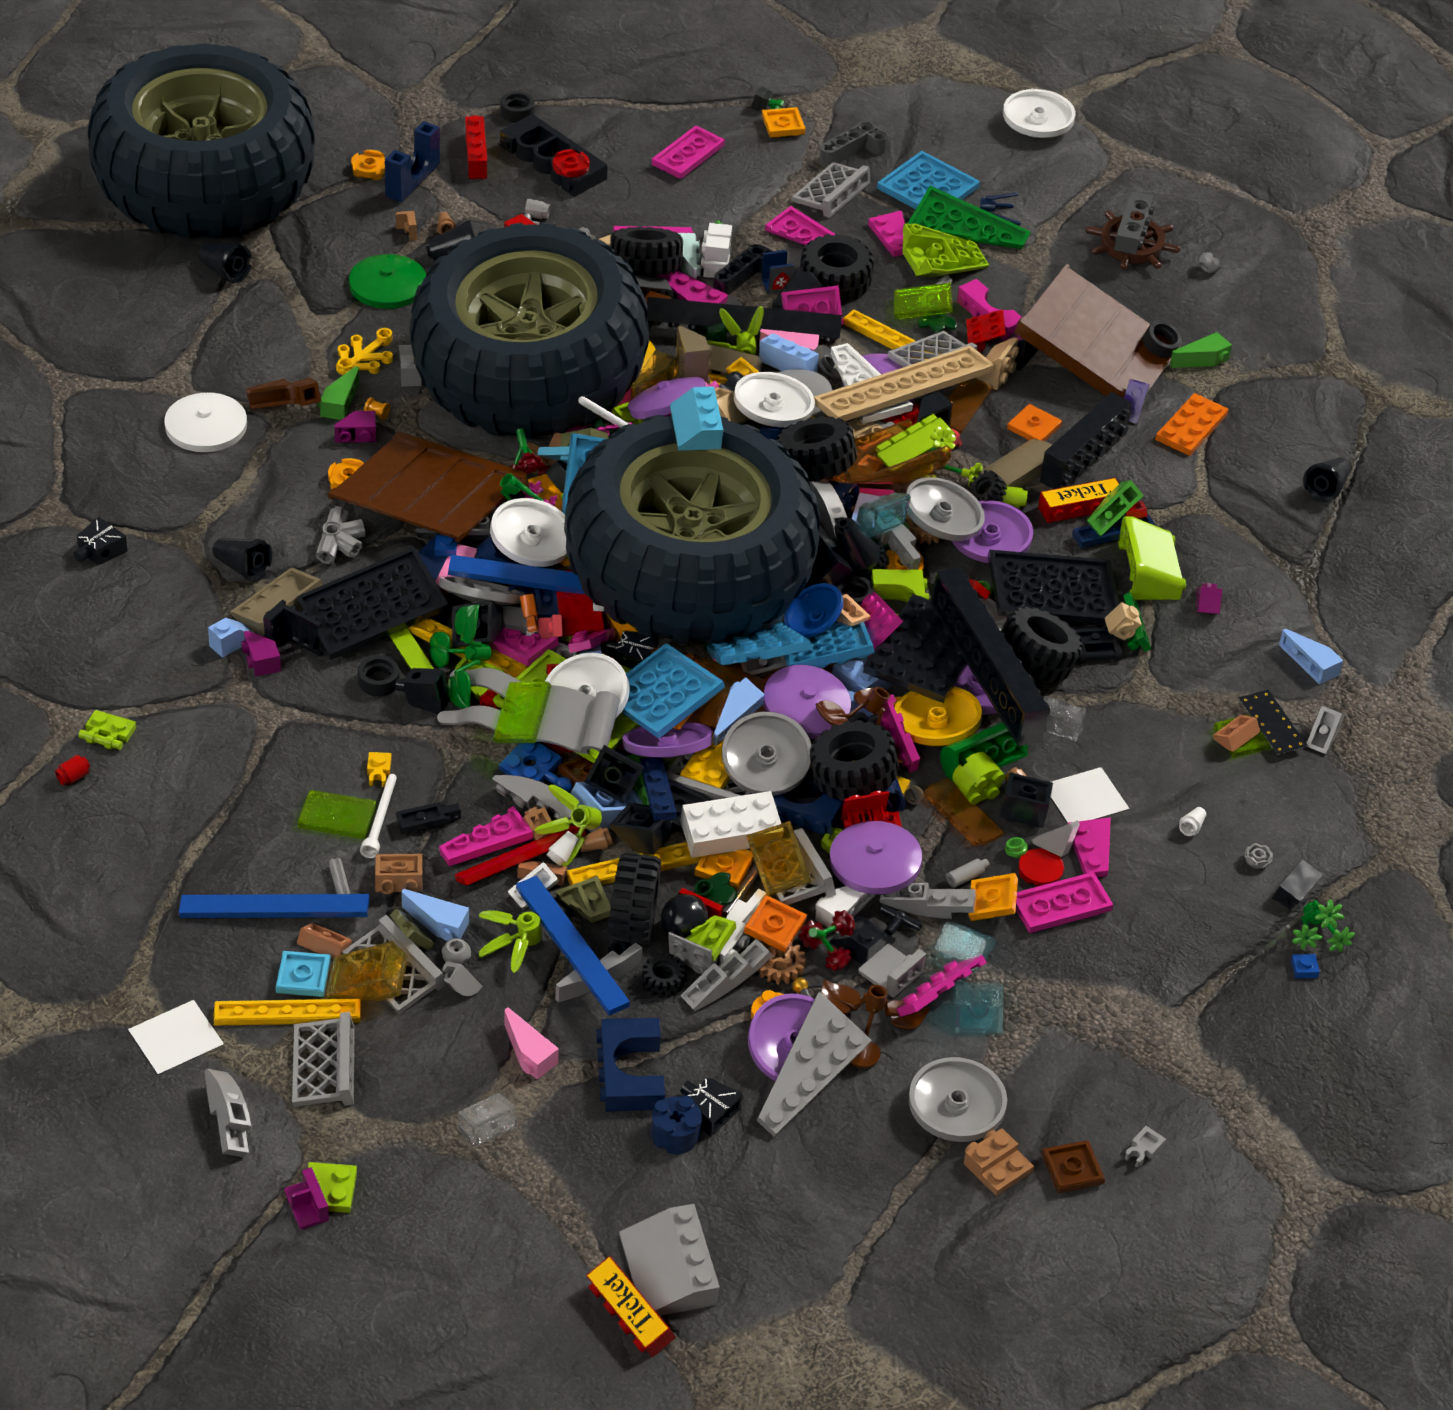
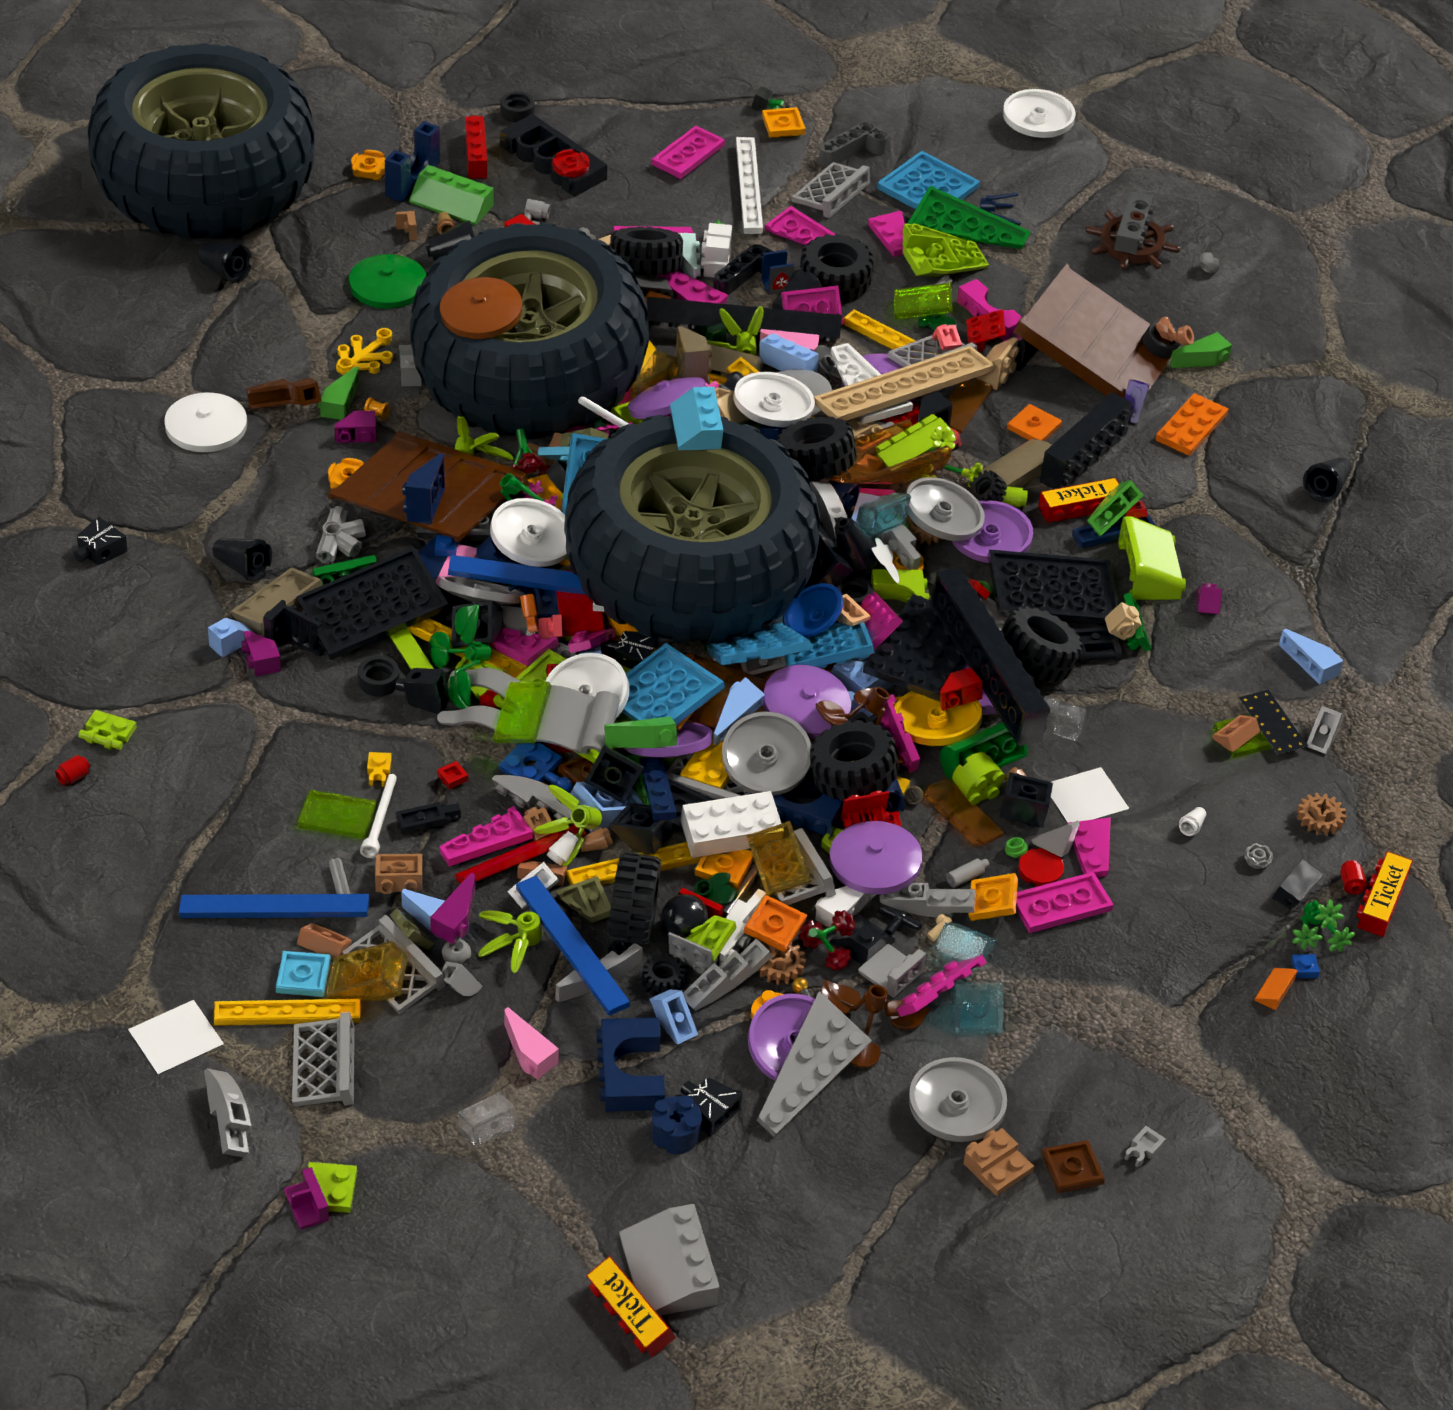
(342, 569): none -> green plate
(424, 491): none -> dark blue slope
(452, 194): none -> bright green slope
(452, 775): none -> red plate
(453, 916): none -> magenta slope
(469, 445): none -> lime plant
(481, 308): none -> dark orange dish
(641, 733): none -> bright green slope
(674, 1015): none -> light blue slope
(749, 185): none -> white plate
(885, 556): none -> white sticker
(934, 934): none -> tan arm
(947, 337): none -> coral bracket
(960, 689): none -> red slope
(1183, 335): none -> nougat arm
(1276, 987): none -> orange slope
(1321, 814): none -> medium nougat gear
(1353, 877): none -> red brick
(1385, 893): none -> brick

